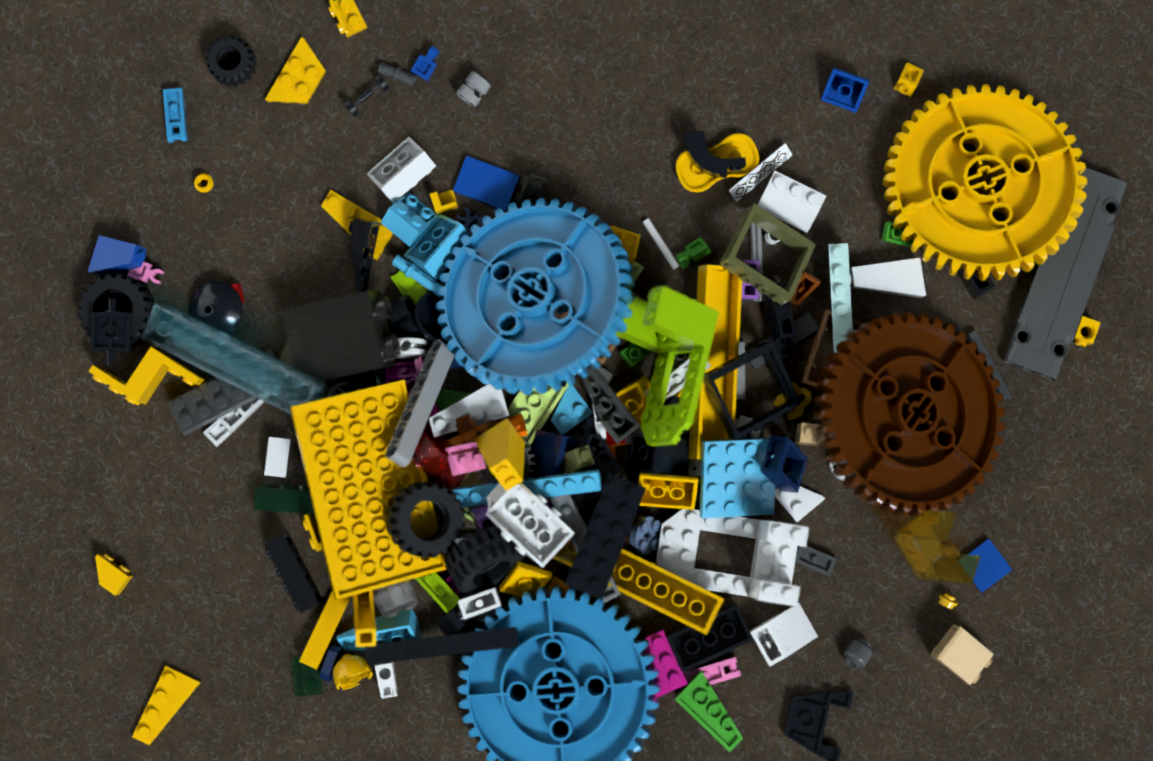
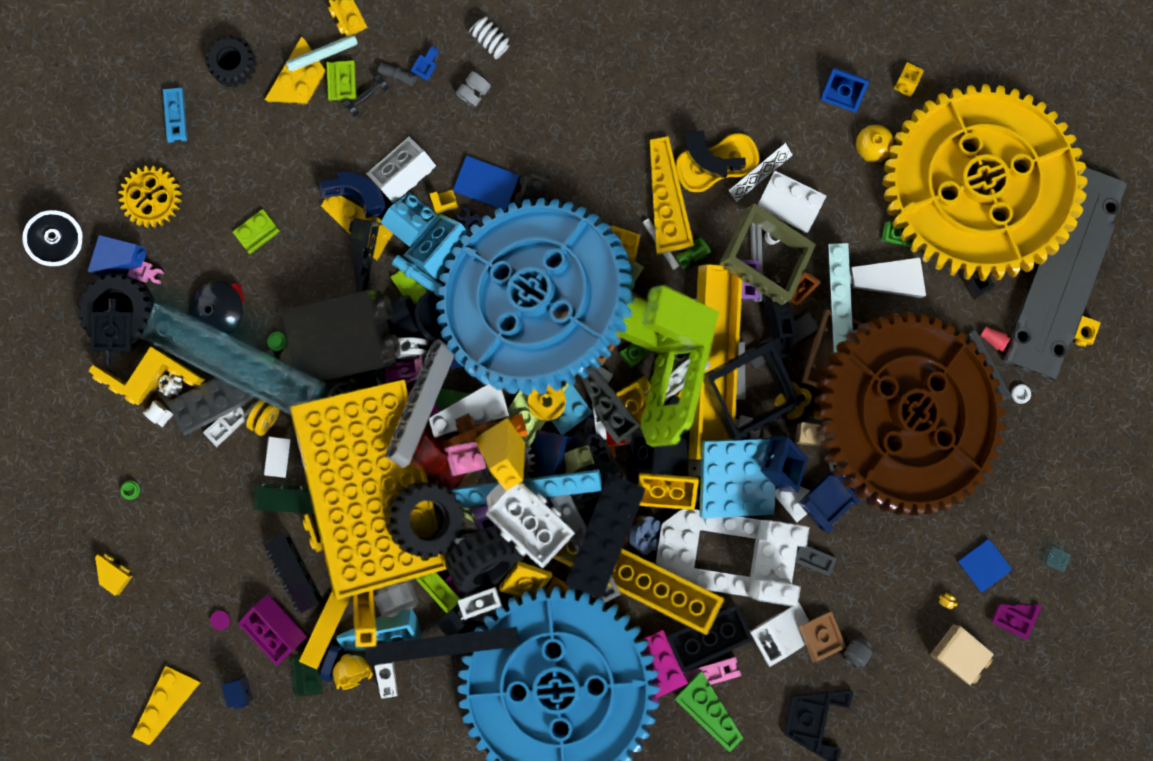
(56, 249): none -> black dish
(130, 490): none -> bright green plate
(140, 182): none -> yellow gear
(158, 413): none -> white leg
(170, 384): none -> white gear
(197, 183): yellow plate -> none
(220, 620): none -> magenta tile
(237, 693): none -> dark blue brick
(256, 231): none -> lime plate
(262, 418): none -> yellow head
(272, 630): none -> magenta slope
(277, 341): none -> bright green plate
(321, 53): none -> light aqua axle
(341, 80): none -> lime plate
(357, 187): none -> dark blue arch
(489, 37): none -> white piece
(547, 413): none -> yellow plate
(670, 215): none -> yellow wing
(822, 636): none -> medium nougat plate
(828, 501): none -> dark blue panel
(874, 143): none -> yellow cylinder
(927, 556): clear yellow windscreen -> none
(995, 338): none -> coral cone
(1016, 618): none -> magenta wing
(1021, 394): none -> white tile
(1057, 559): none -> clear light blue plate

